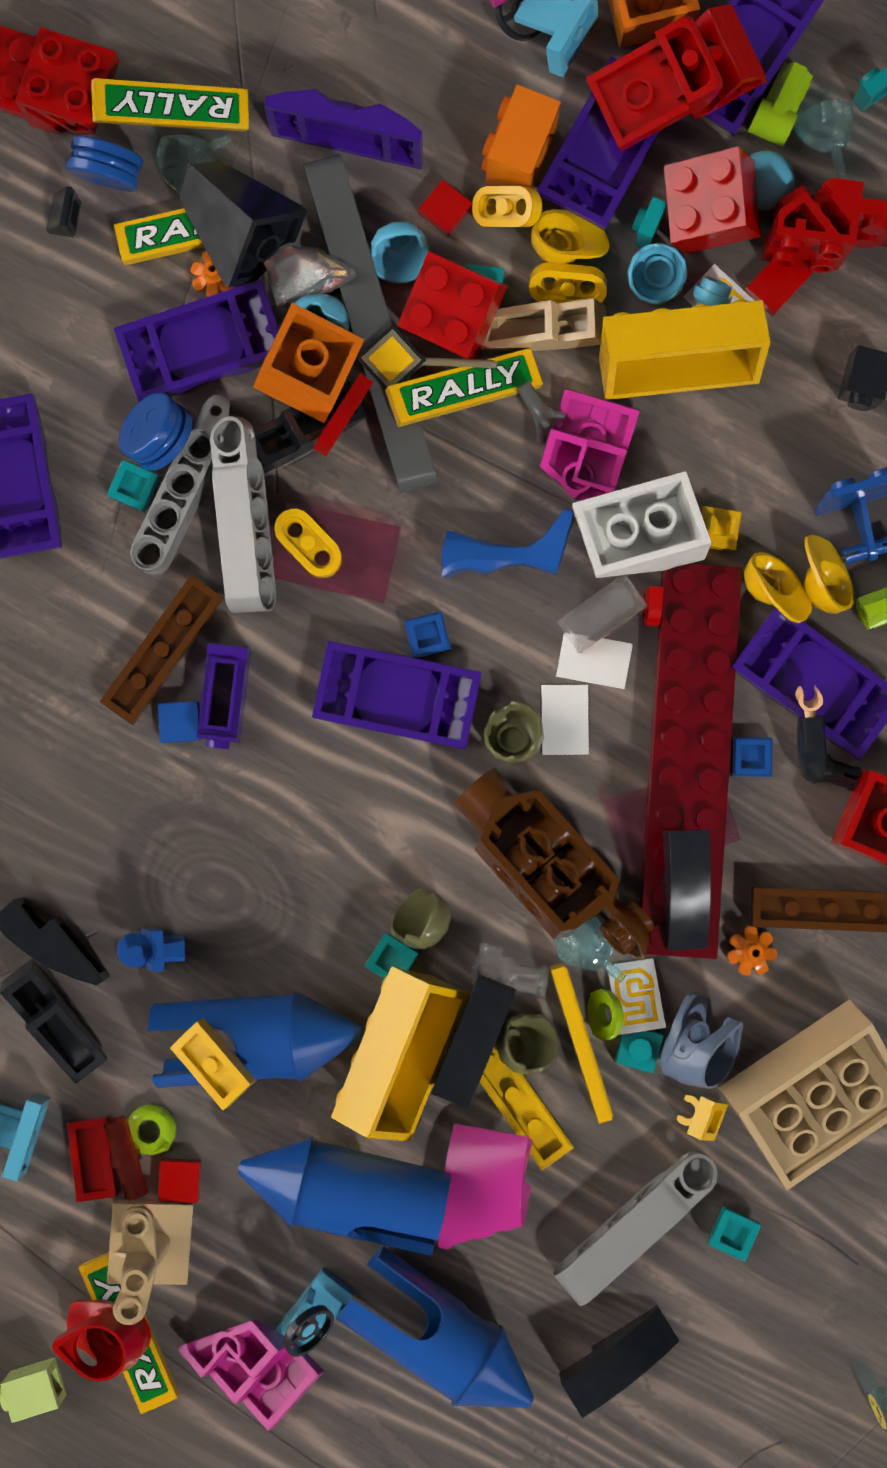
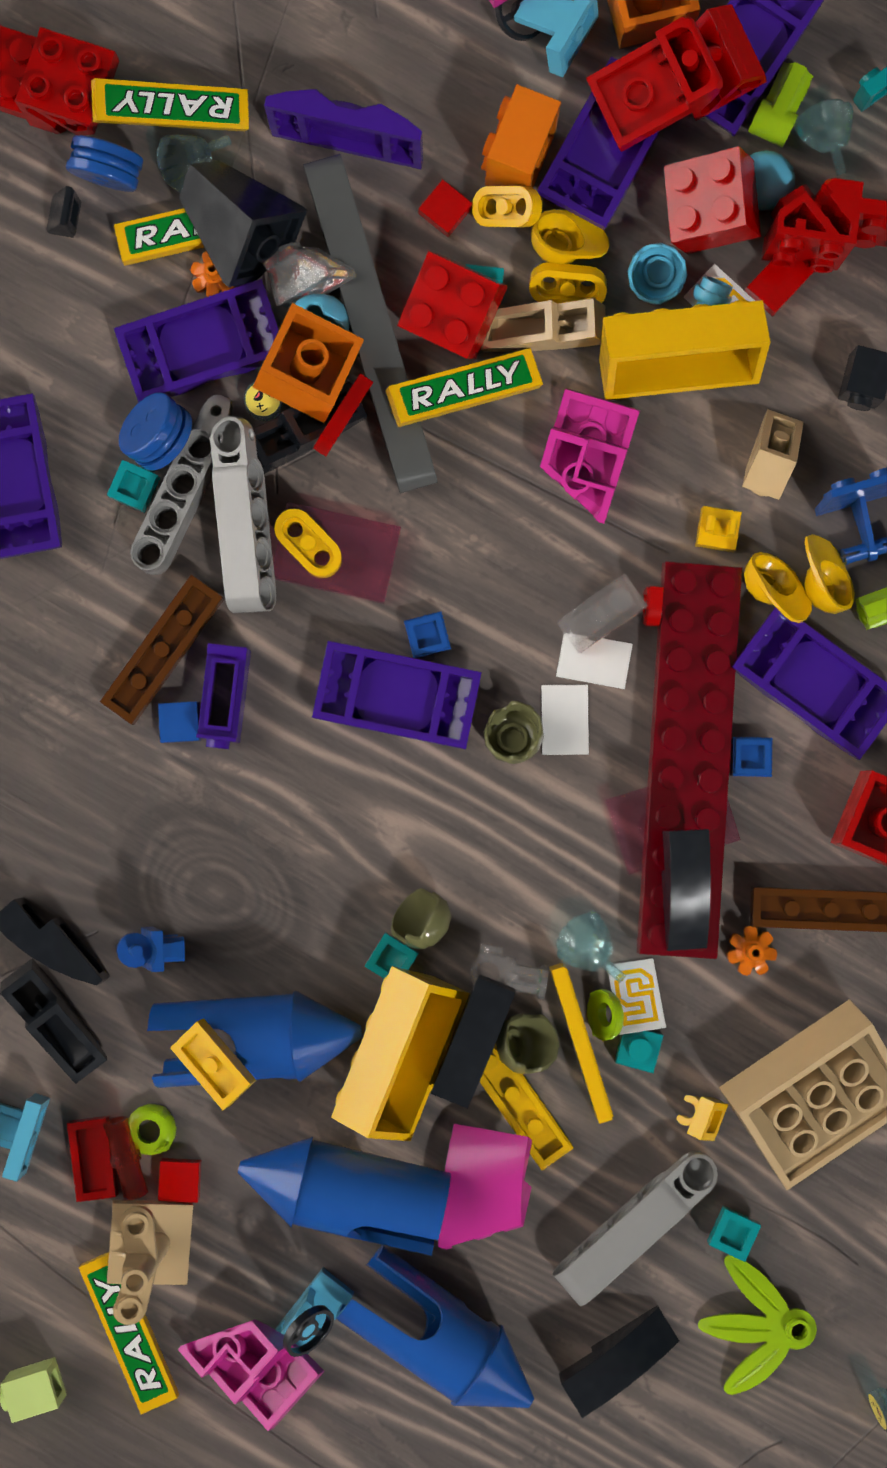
(98, 1333): red helmet -> none
(261, 405): none -> light yellow tile
(394, 359): piece -> none
(399, 252): medium azure hair -> none
(469, 554): blue animal -> none
(538, 409): dark grey bar -> none
(550, 864): reddish brown brick -> none
(643, 527): white slope -> none
(648, 221): teal plate -> none
(692, 1053): sand blue helmet -> none
(749, 1328): none -> lime plant
(773, 455): none -> tan slope
(812, 749): black arm -> none

